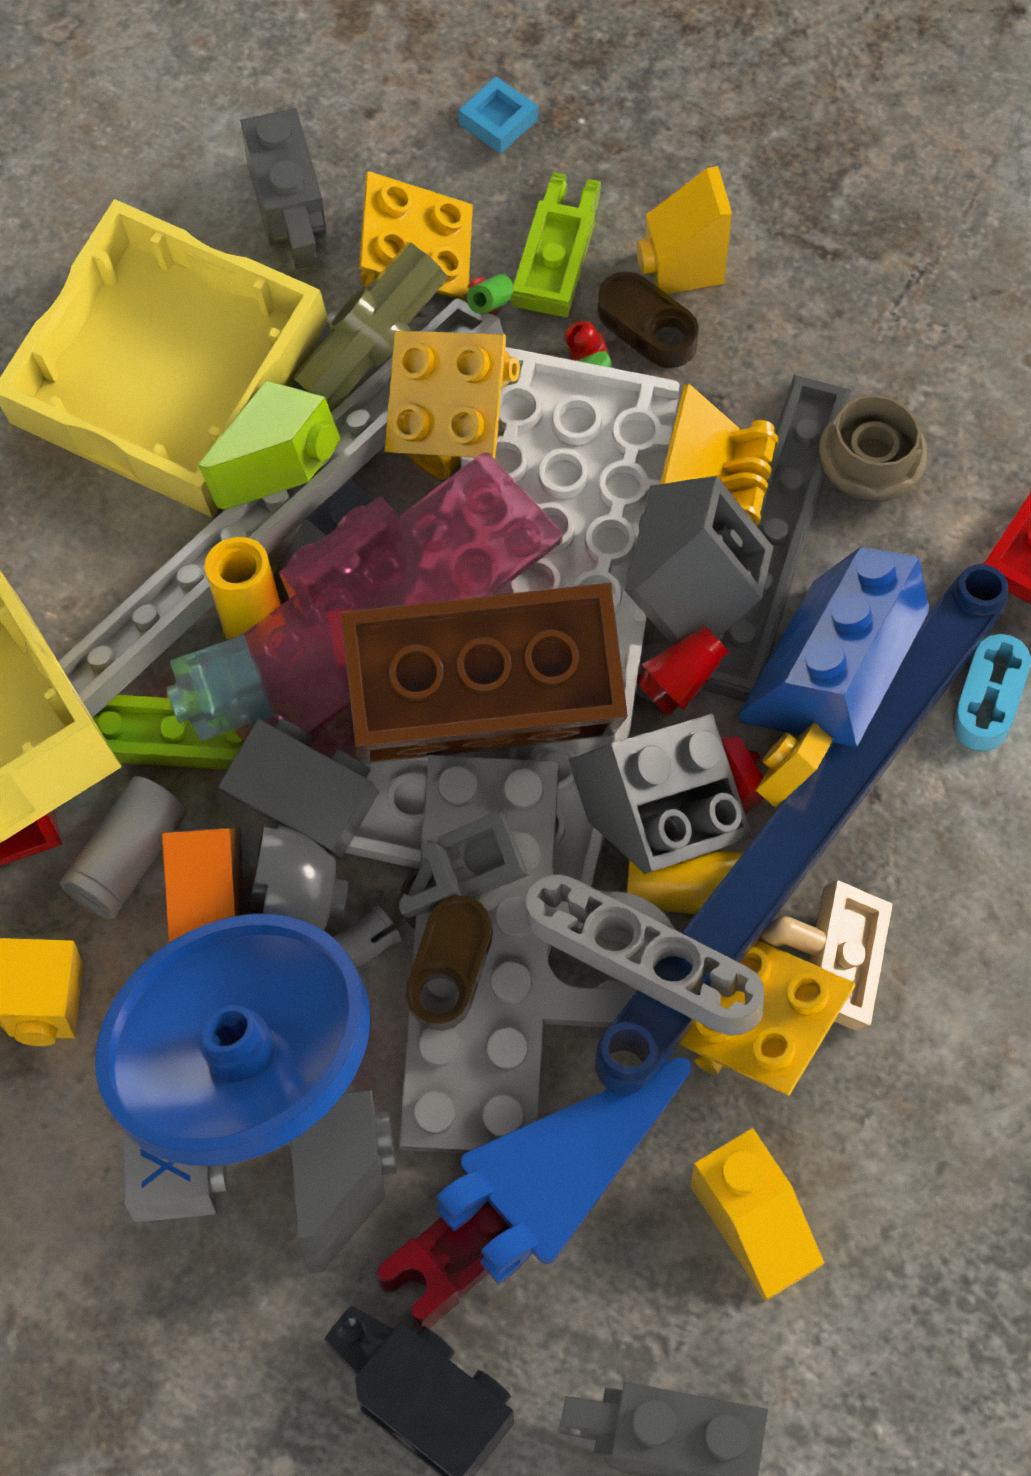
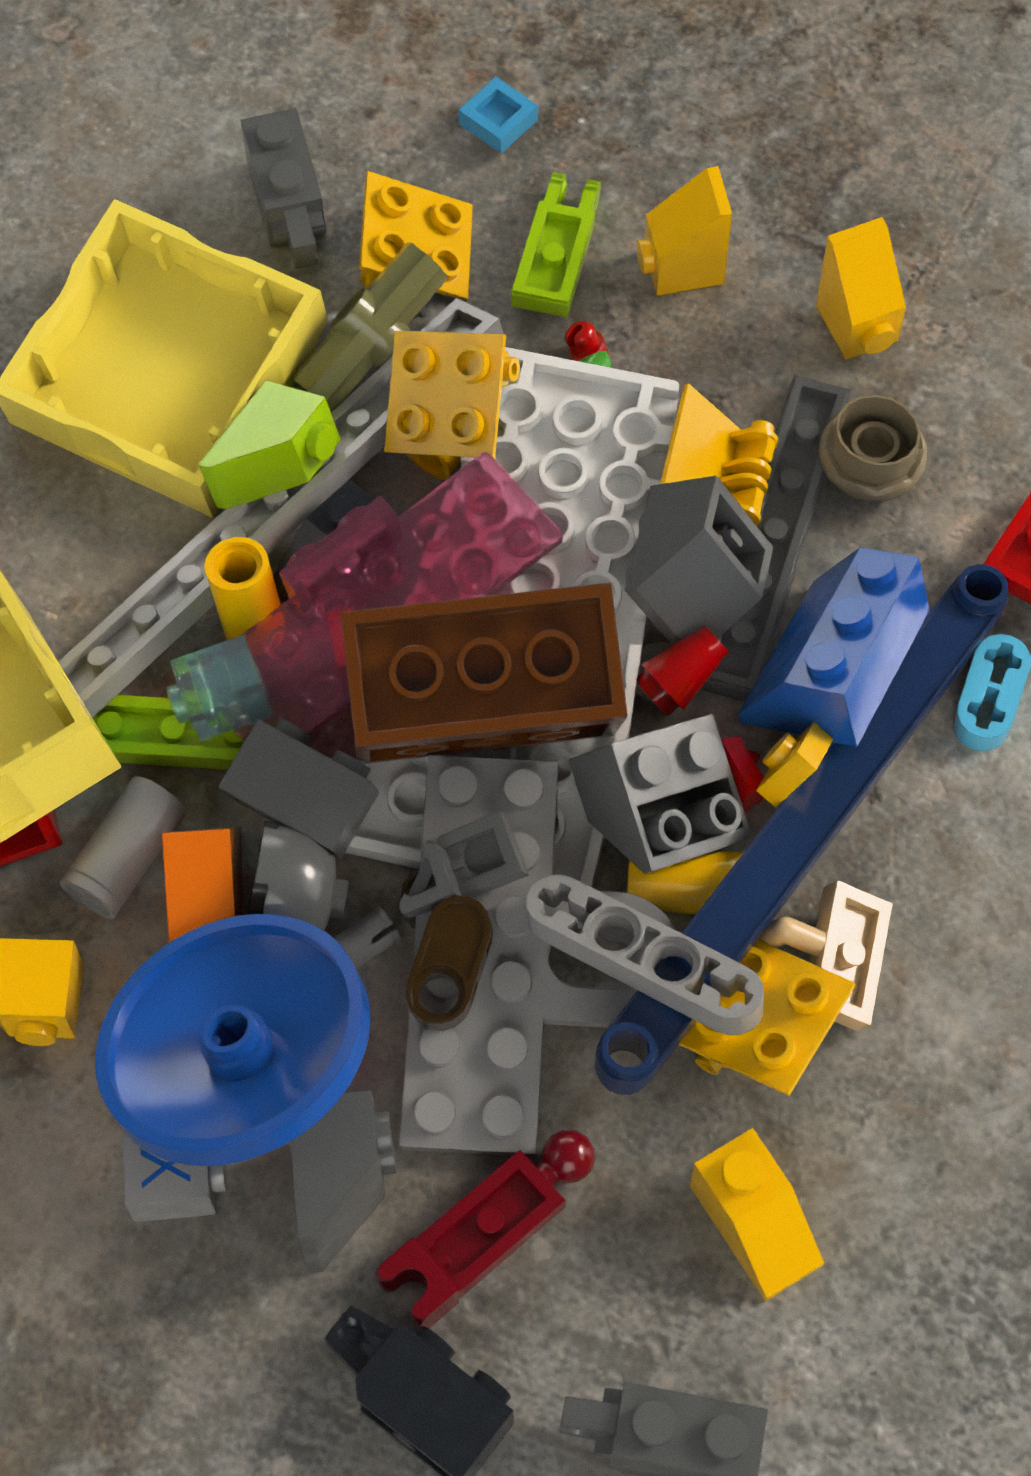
(489, 294): bright green arm -> none
(554, 1170): blue flag -> none
(638, 309): dark brown piece -> none
(861, 290): none -> yellow slope

